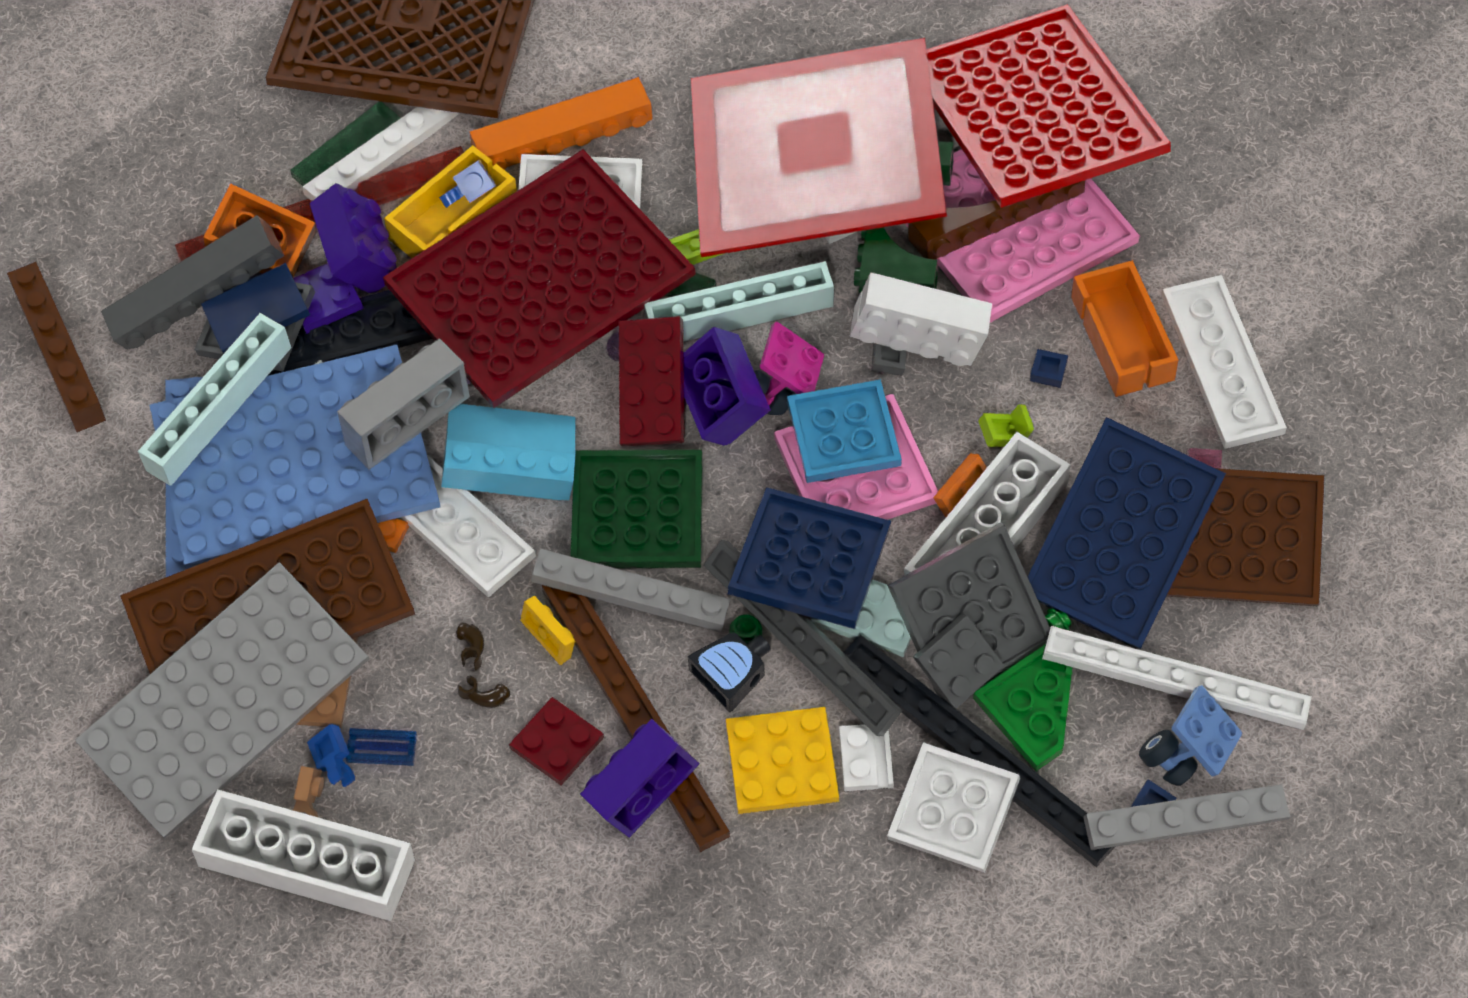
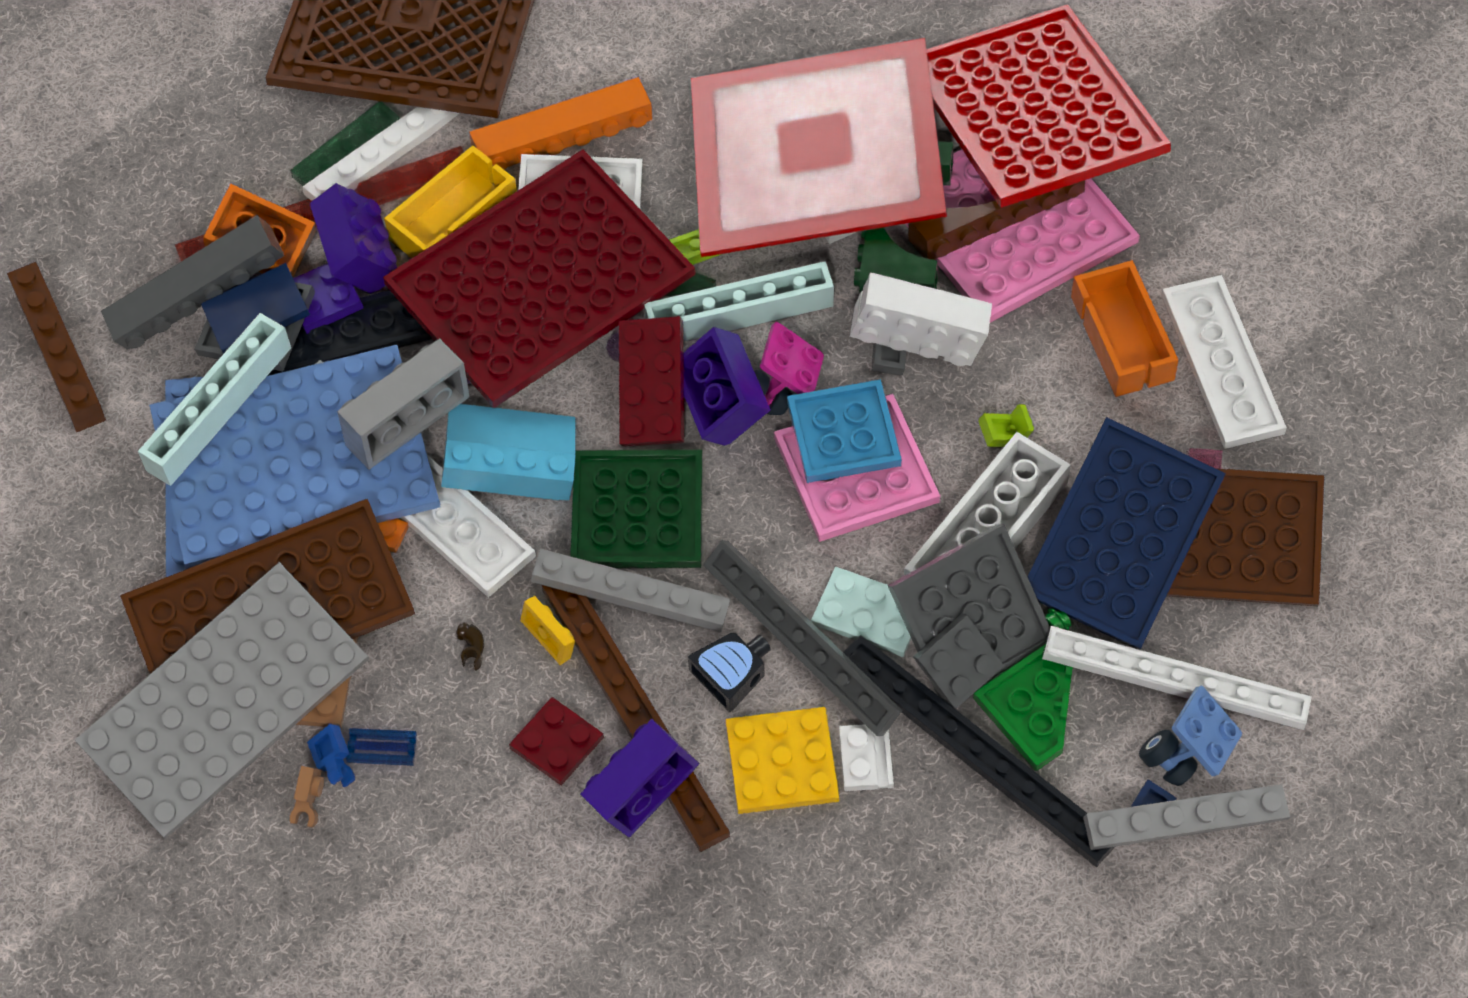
(303, 855): white brick -> none
(470, 182): plate -> none
(489, 699): dark brown arm -> none
(746, 627): dark green plate -> none
(809, 558): dark blue plate -> none
(953, 807): white plate -> none
(959, 483): orange plate -> none
(1049, 368): dark blue plate -> none

